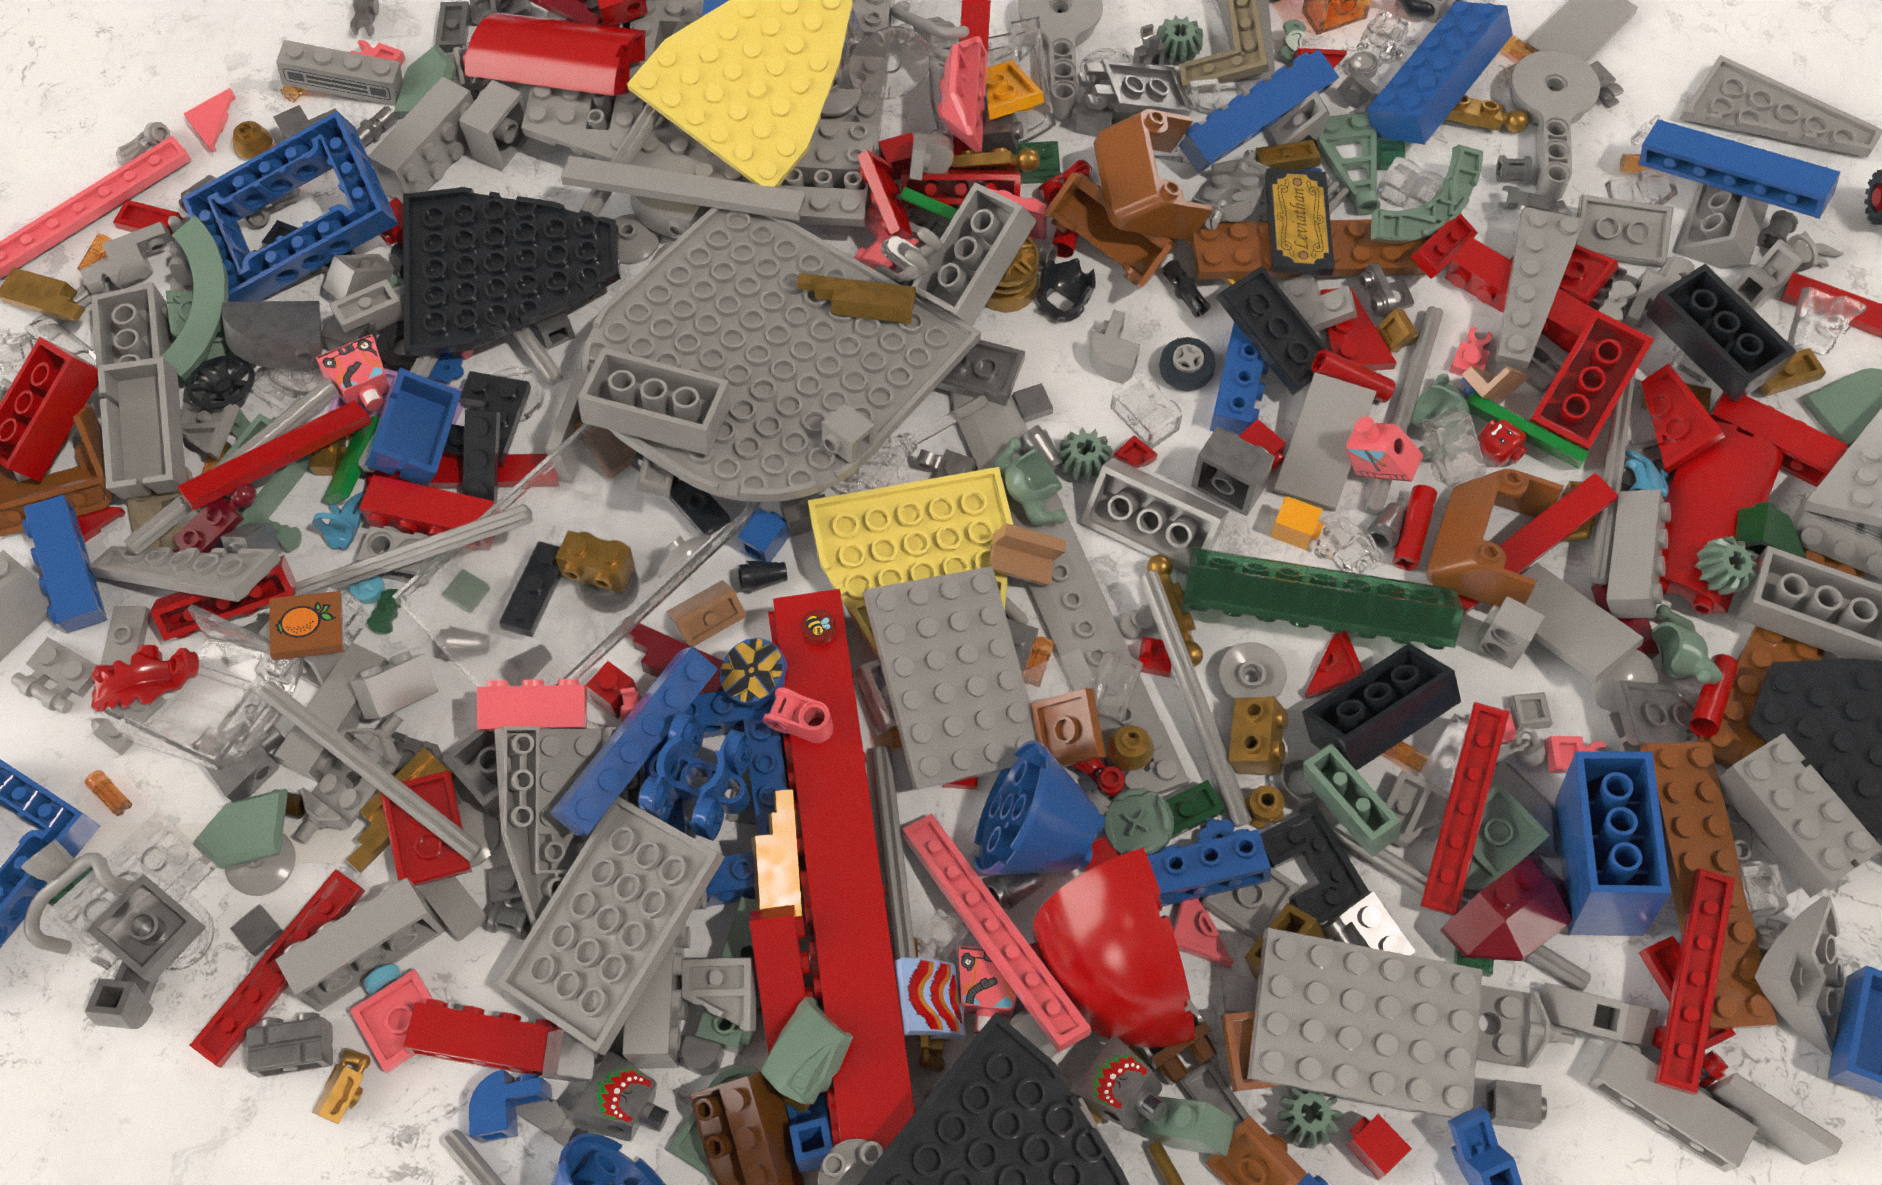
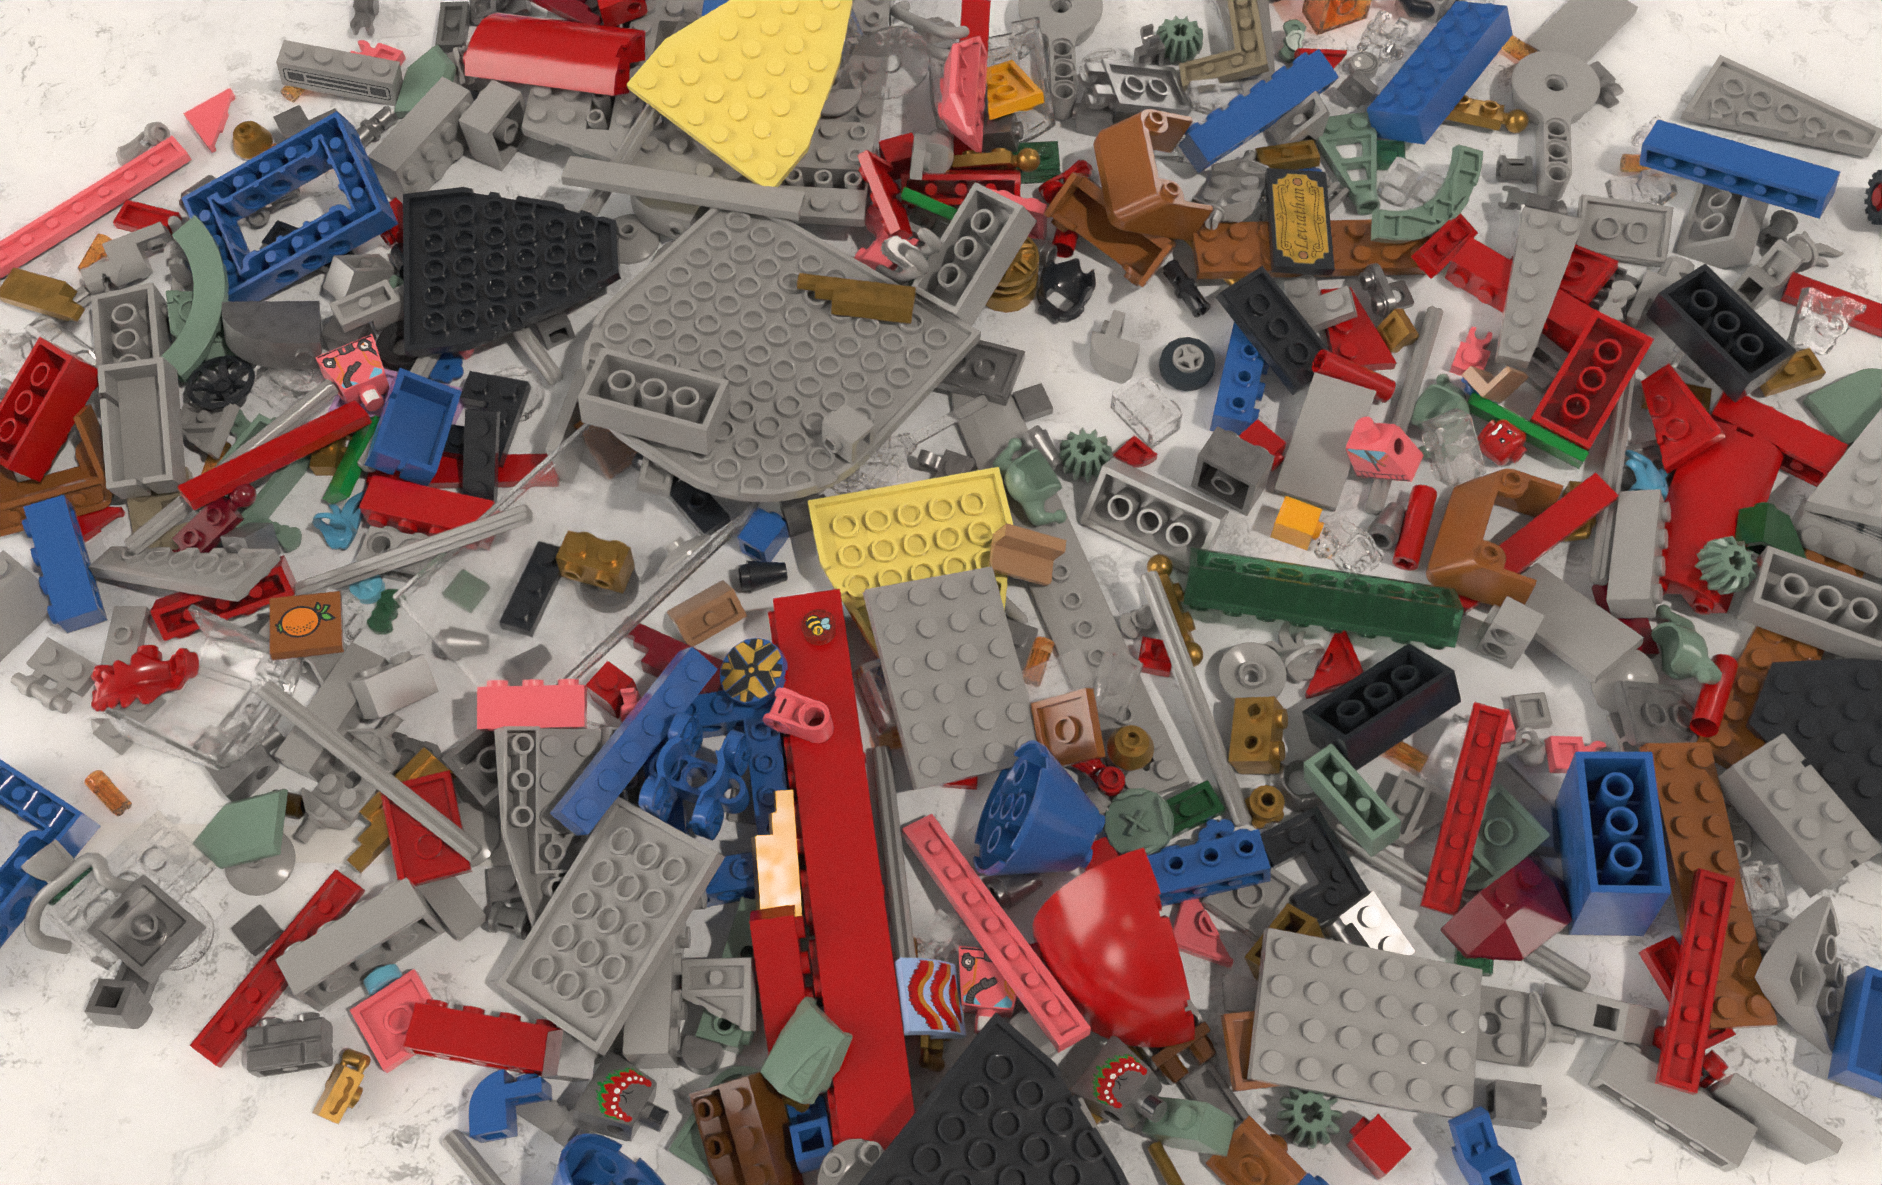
(1297, 659): none -> light grey piece

